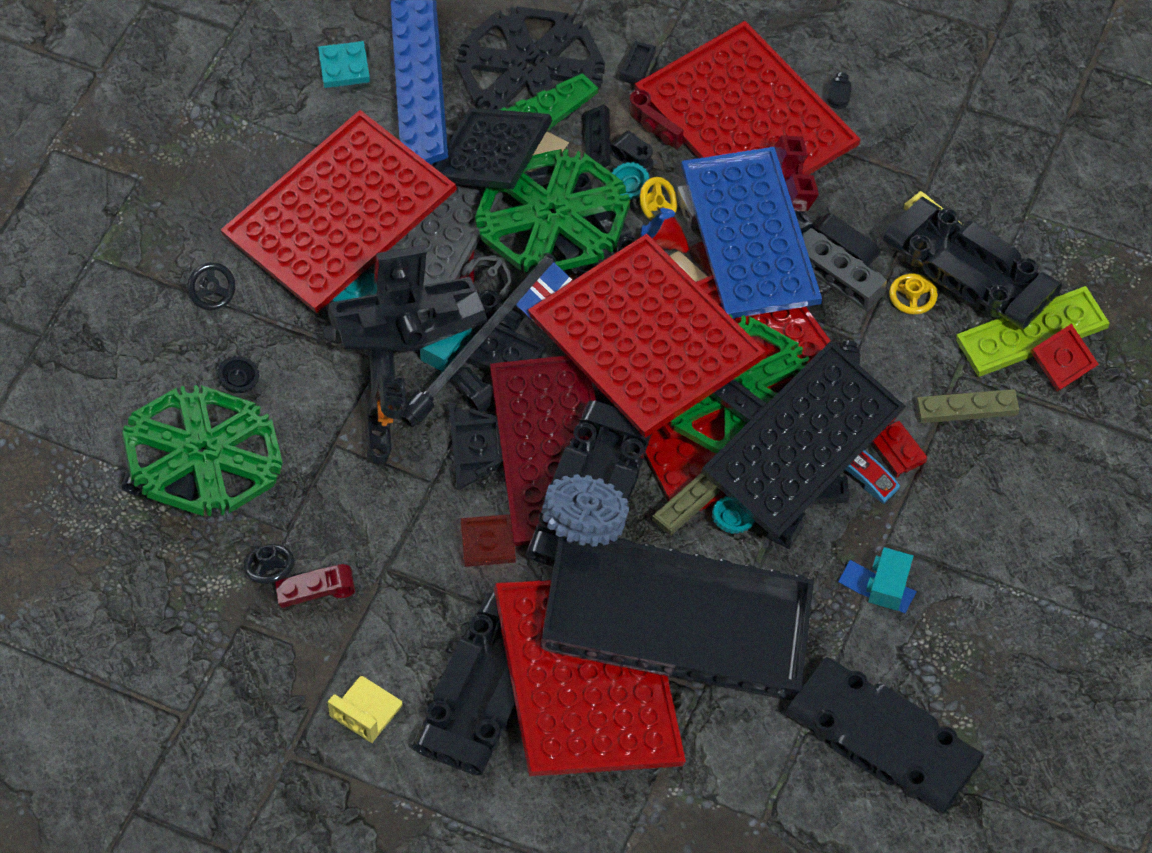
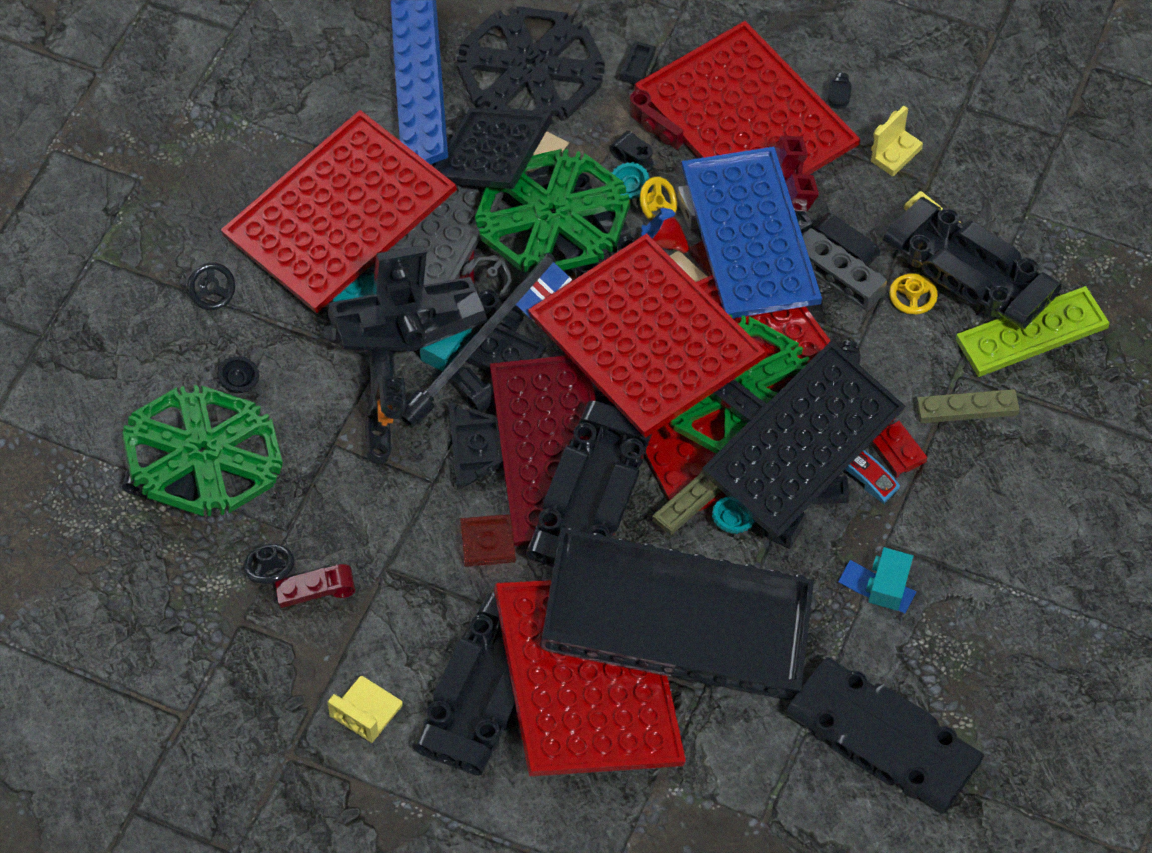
(344, 64): teal plate -> none
(560, 100): green wing -> none
(585, 510): sand blue piece -> none
(598, 135): black plate -> none
(893, 145): none -> light yellow bracket
(1064, 357): red plate -> none

